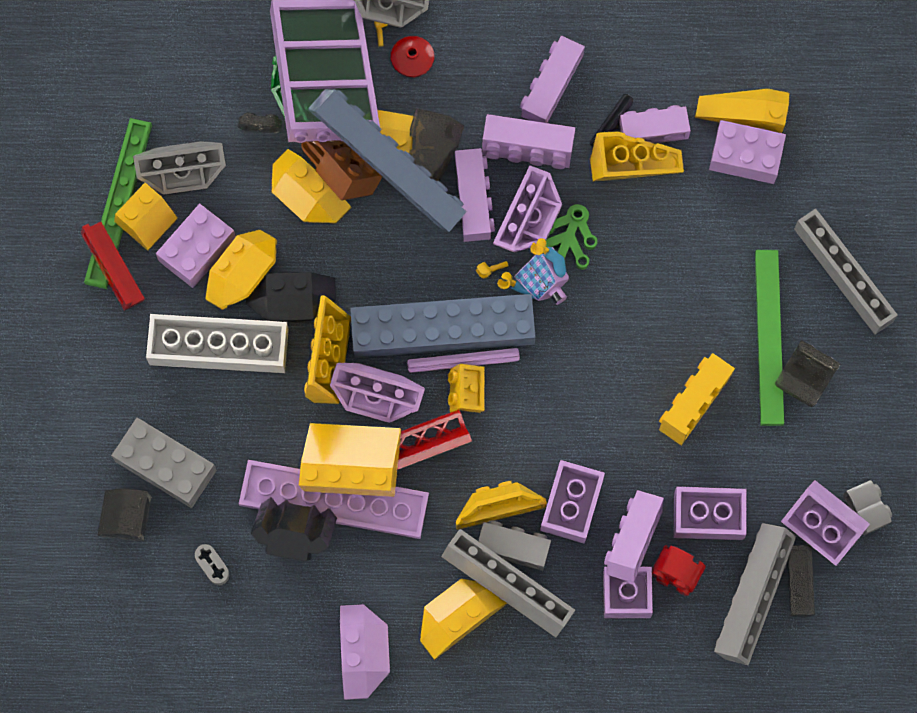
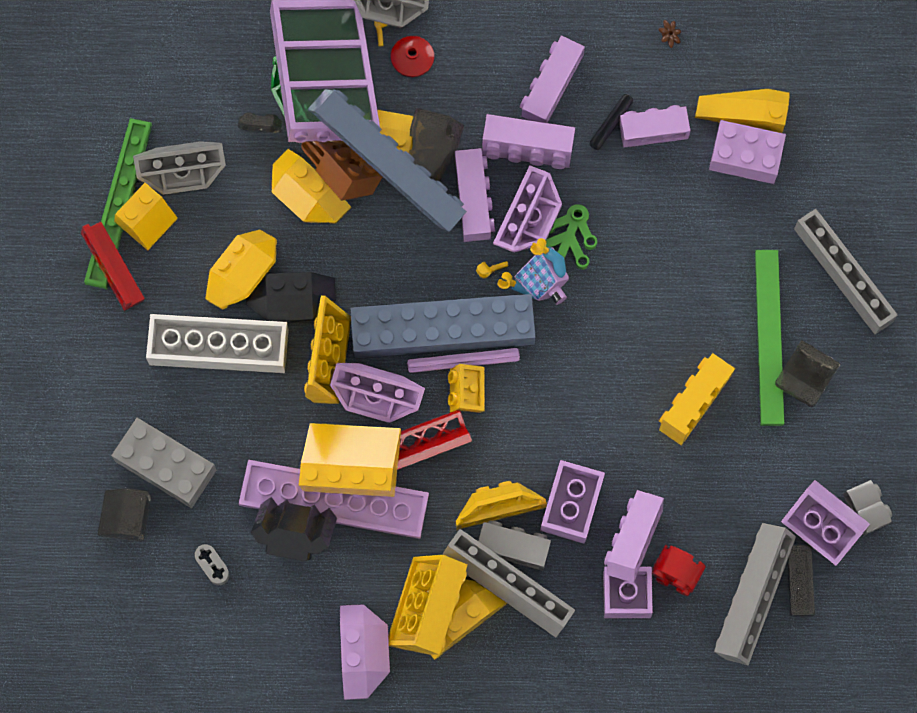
(196, 245): lavender brick -> none
(427, 604): none -> yellow slope
(625, 157): yellow wedge -> none
(670, 33): none -> reddish brown plant
(709, 513): lavender brick -> none

